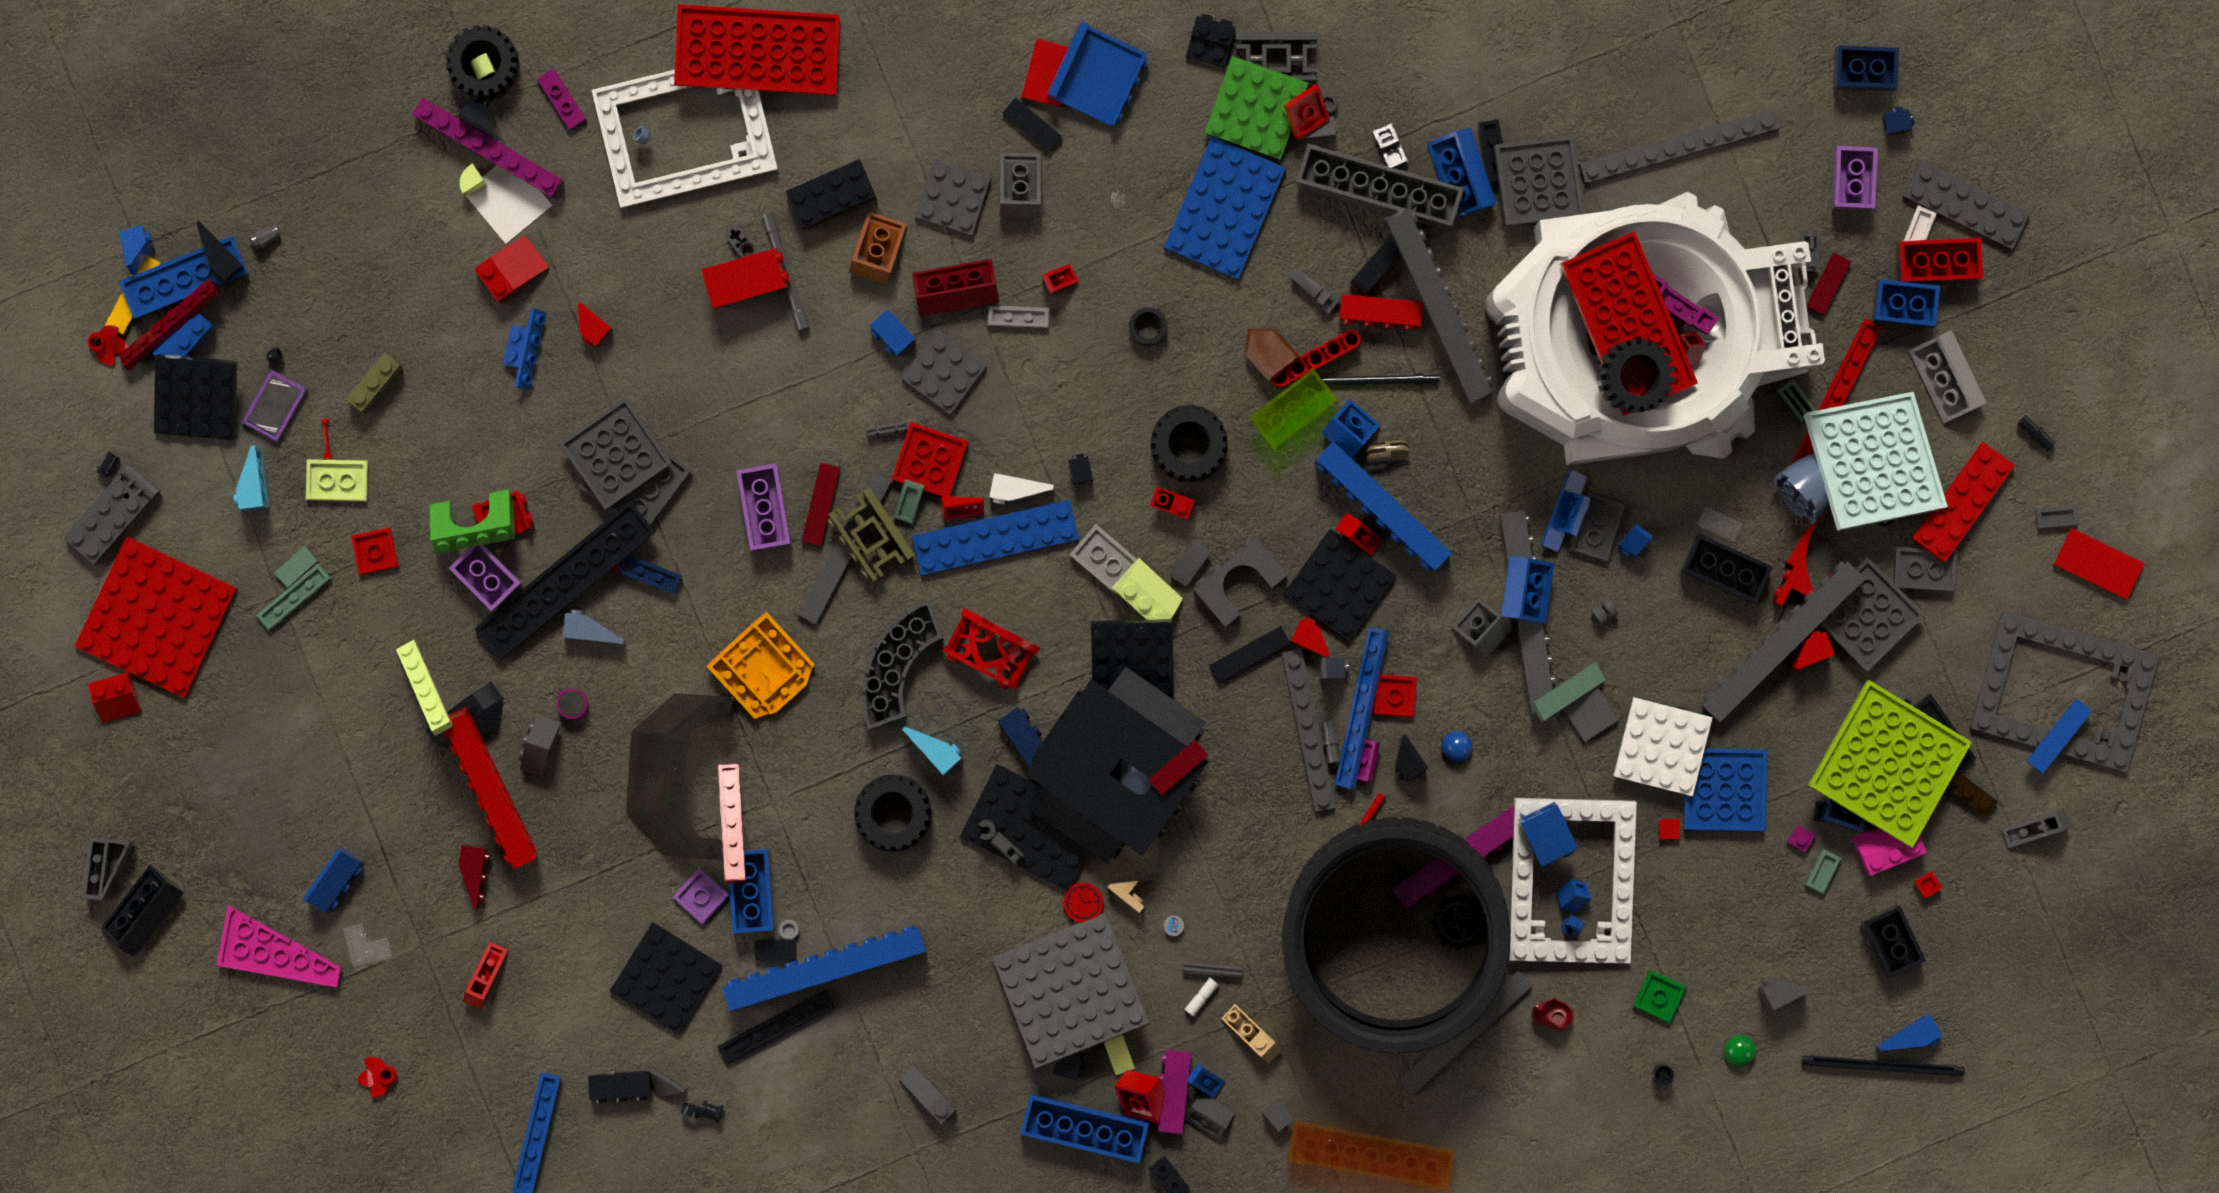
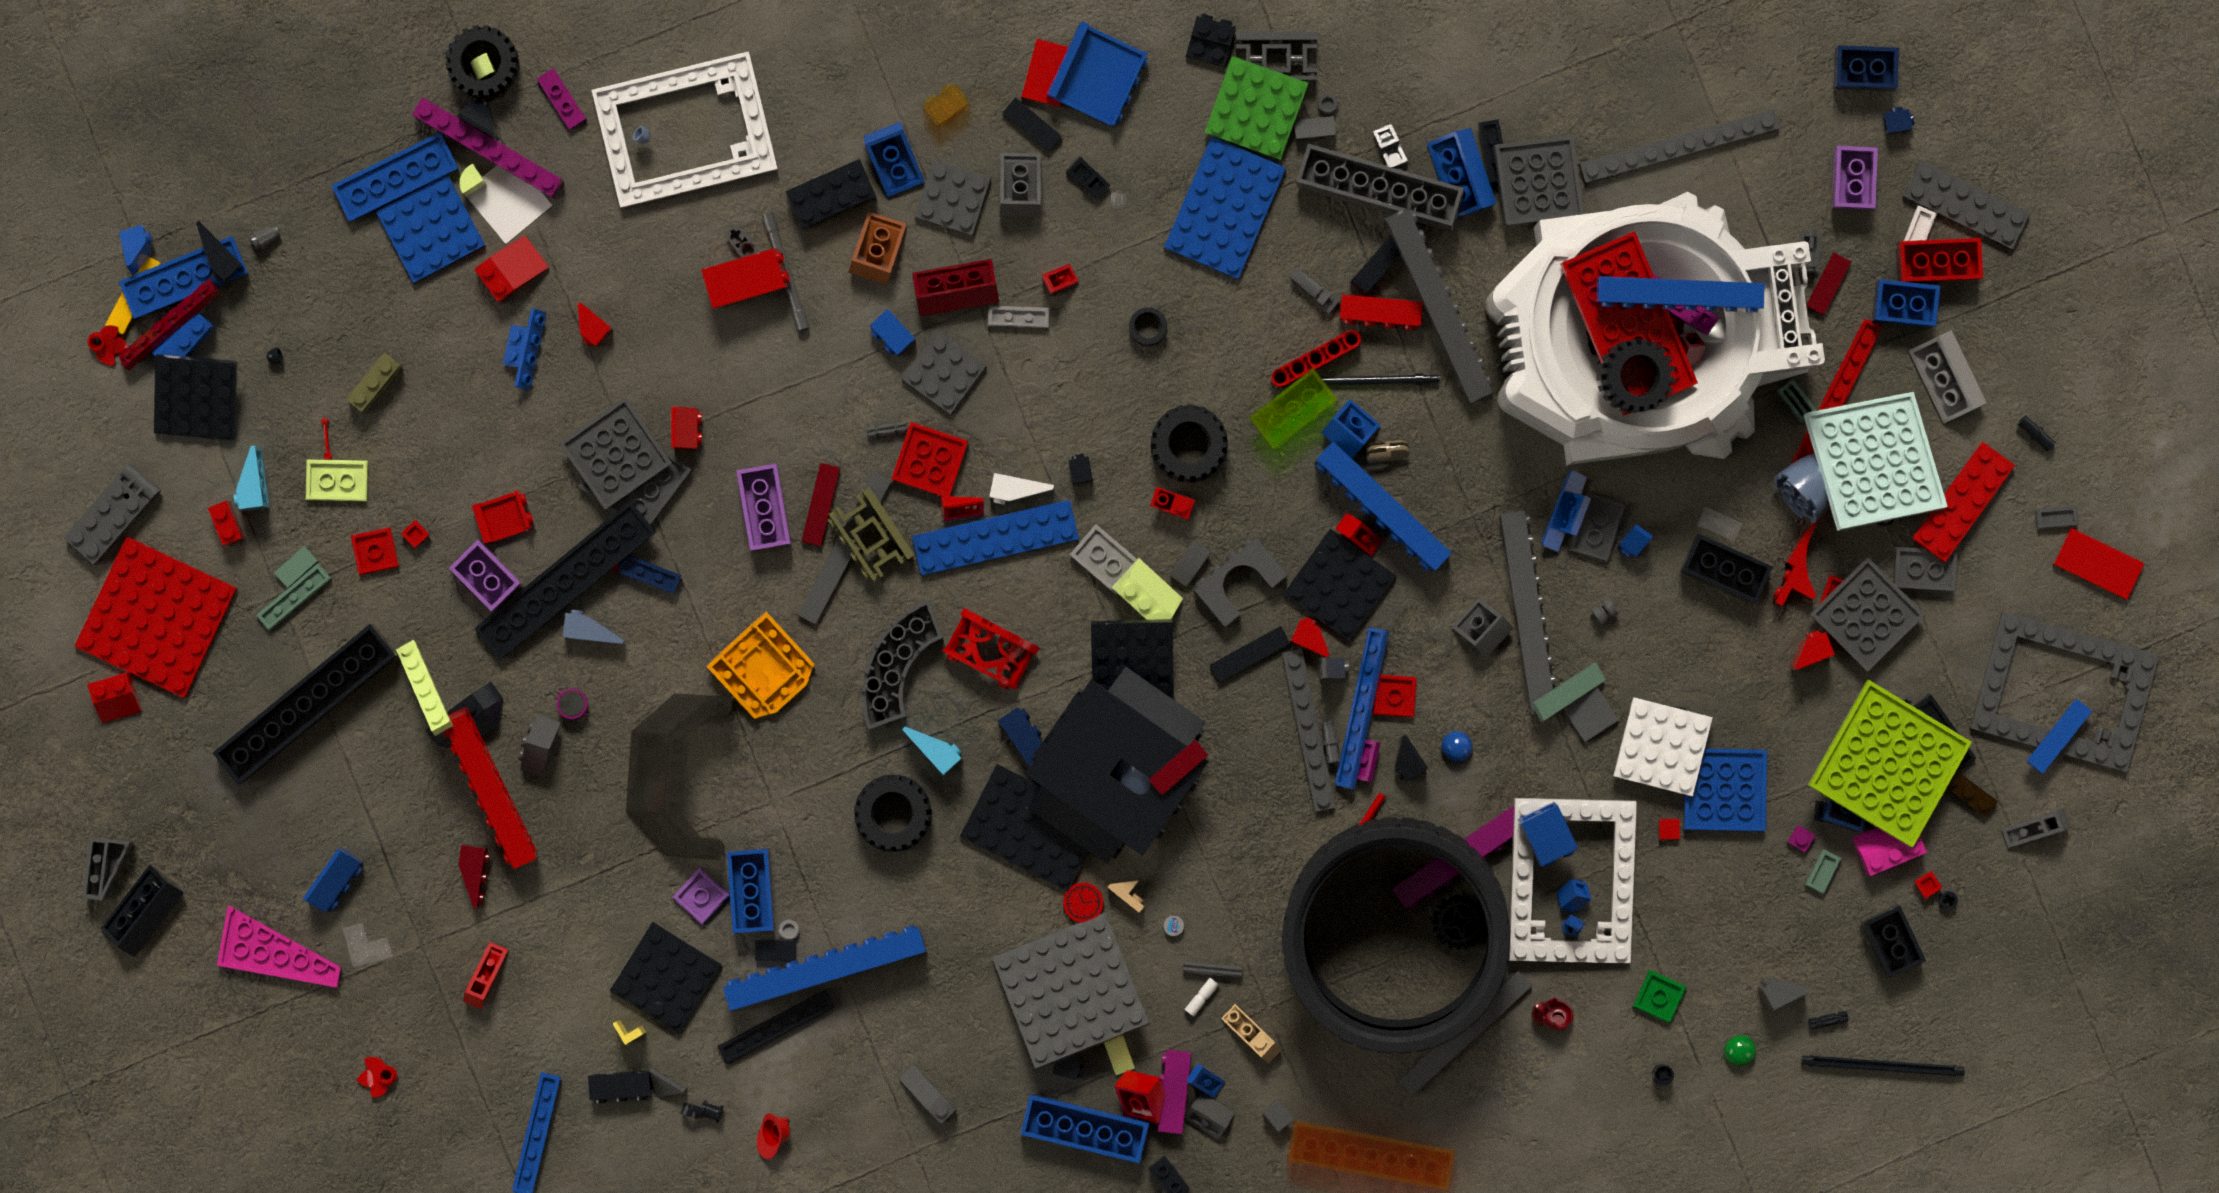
(107, 464): black pin -> none
(226, 523): none -> red brick
(274, 405): tile -> none
(305, 704): none -> black brick
(395, 177): none -> blue plate
(415, 534): none -> red plate
(430, 228): none -> blue plate
(496, 527): bright green arch -> none
(625, 1036): none -> light yellow panel
(685, 428): none -> red slope
(731, 823): tile -> none
(756, 50): red plate -> none
(772, 1134): none -> red piece
(893, 159): none -> blue slope
(909, 501): sand green tile -> none
(945, 105): none -> clear yellow brick
(1000, 841): dark grey piece -> none
(1088, 177): none -> black slope
(1269, 352): reddish brown tile -> none
(1306, 112): red plate -> none
(1527, 589): blue slope -> none
(1680, 293): none -> blue brick
(1783, 640): dark grey brick -> none
(1828, 1020): none -> black axle
(1917, 1034): blue slope -> none
(1945, 905): none -> black bush

